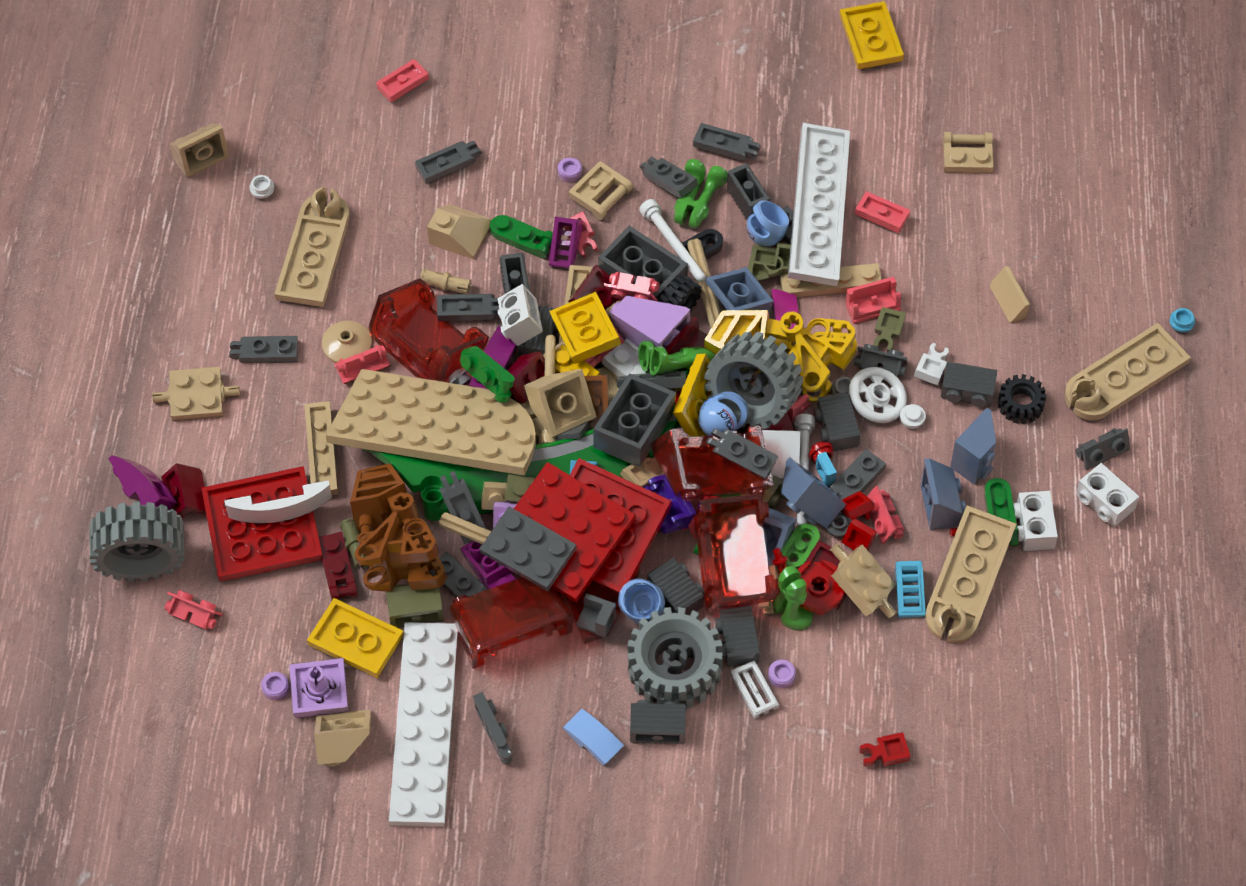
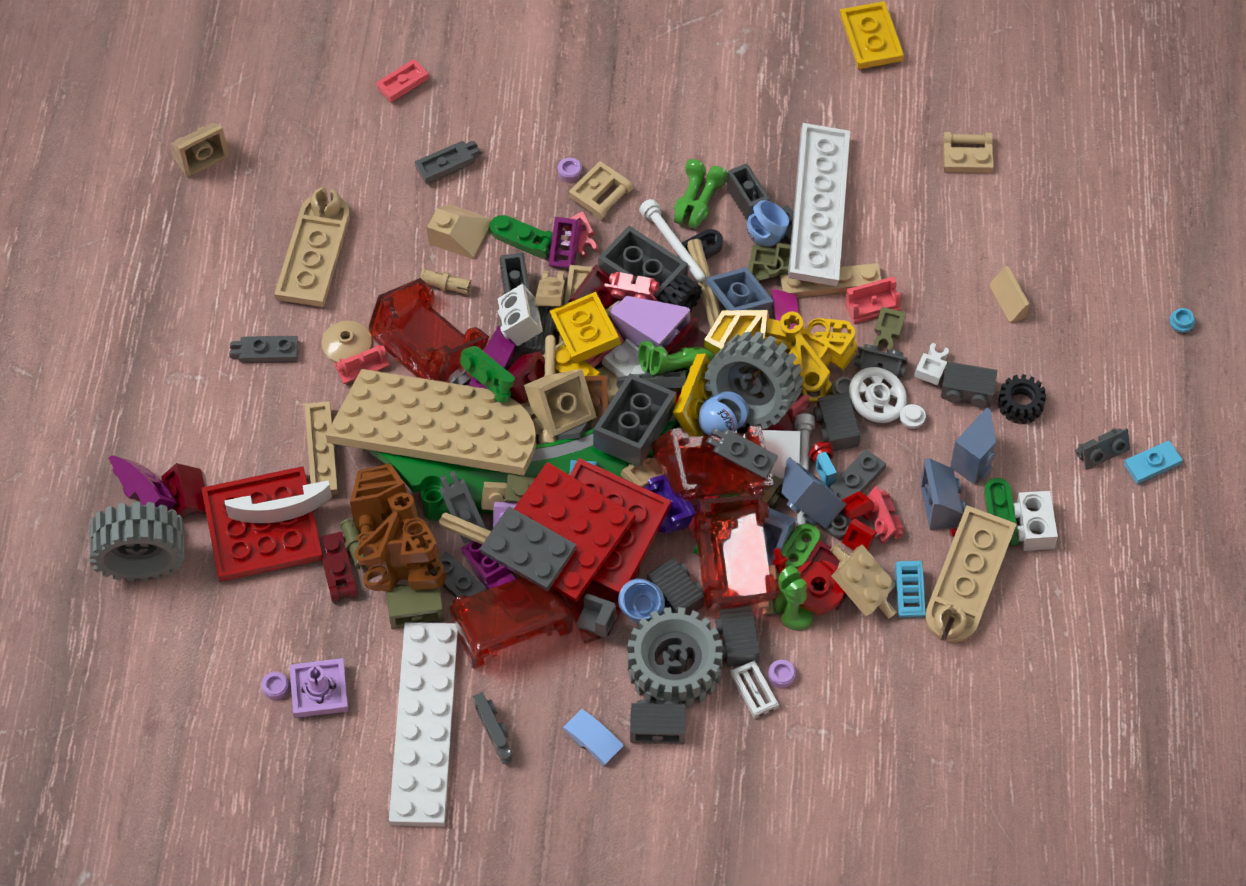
(182, 605): coral hinge -> none
(196, 393): tan plate -> none
(261, 186): white plate -> none
(340, 735): tan slope -> none
(355, 637): yellow plate -> none
(467, 307): dark grey hinge -> none
(550, 290): none -> tan hinge
(669, 176): dark grey hinge -> none
(725, 142): dark grey hinge -> none
(882, 212): coral plate -> none
(889, 749): red plate -> none
(1111, 491): white brick -> none
(1124, 374): tan plate -> none
(1153, 462): none -> medium azure plate

